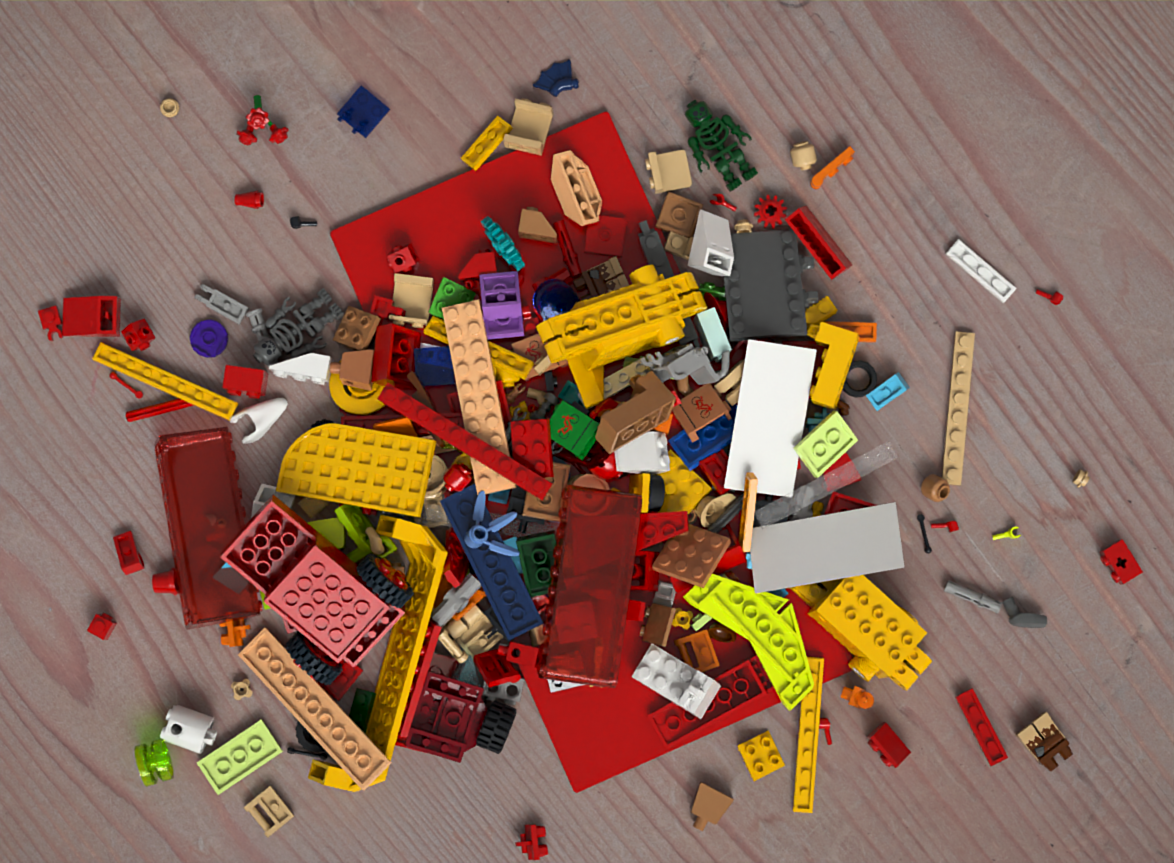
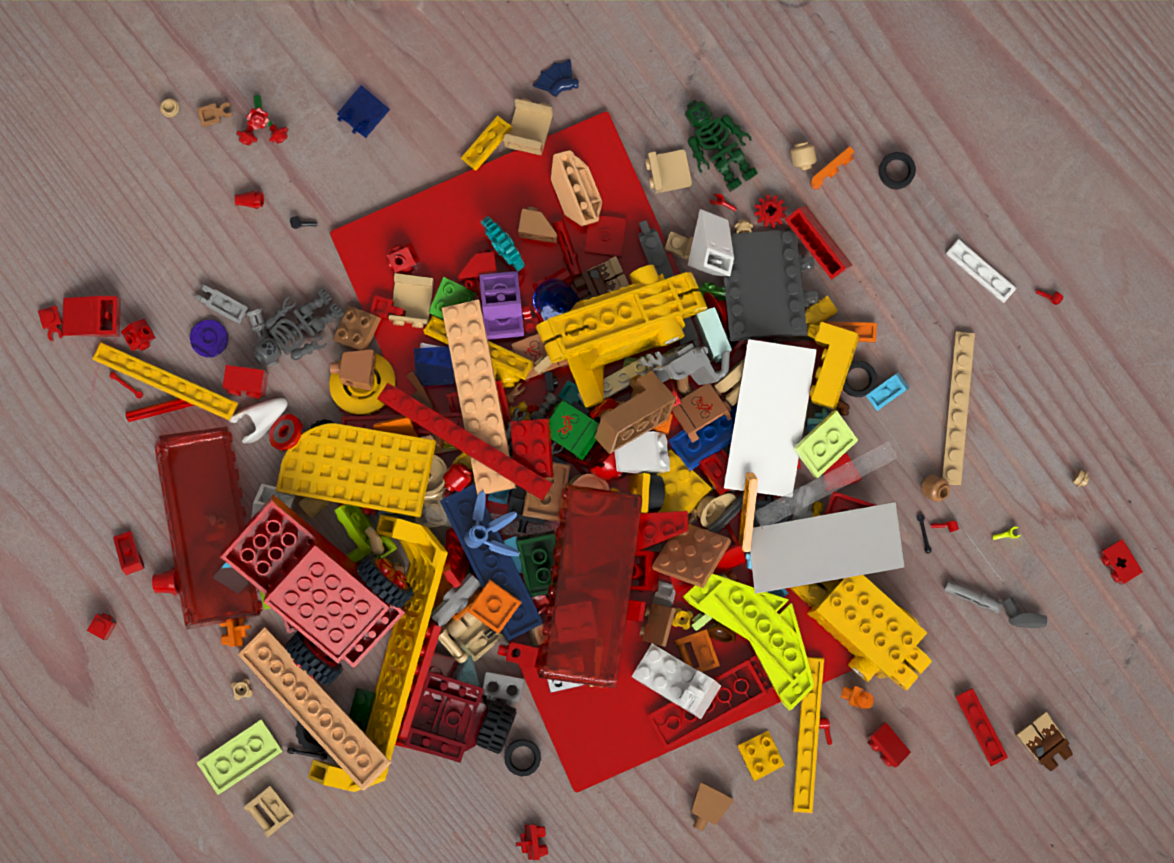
(154, 762): clear neon green wheel -> none
(195, 729): white cylinder -> none
(210, 114): none -> medium nougat plate
(278, 429): none -> red tile
(305, 367): white slope -> none
(331, 530): neon yellow torso -> none
(343, 681): red plate -> none
(394, 355): red slope -> none
(492, 671): red plate -> none
(494, 606): none -> orange tile
(522, 772): none -> black tyre
(536, 394): tan arm -> none
(678, 215): medium nougat plate -> none
(897, 156): none -> black tyre

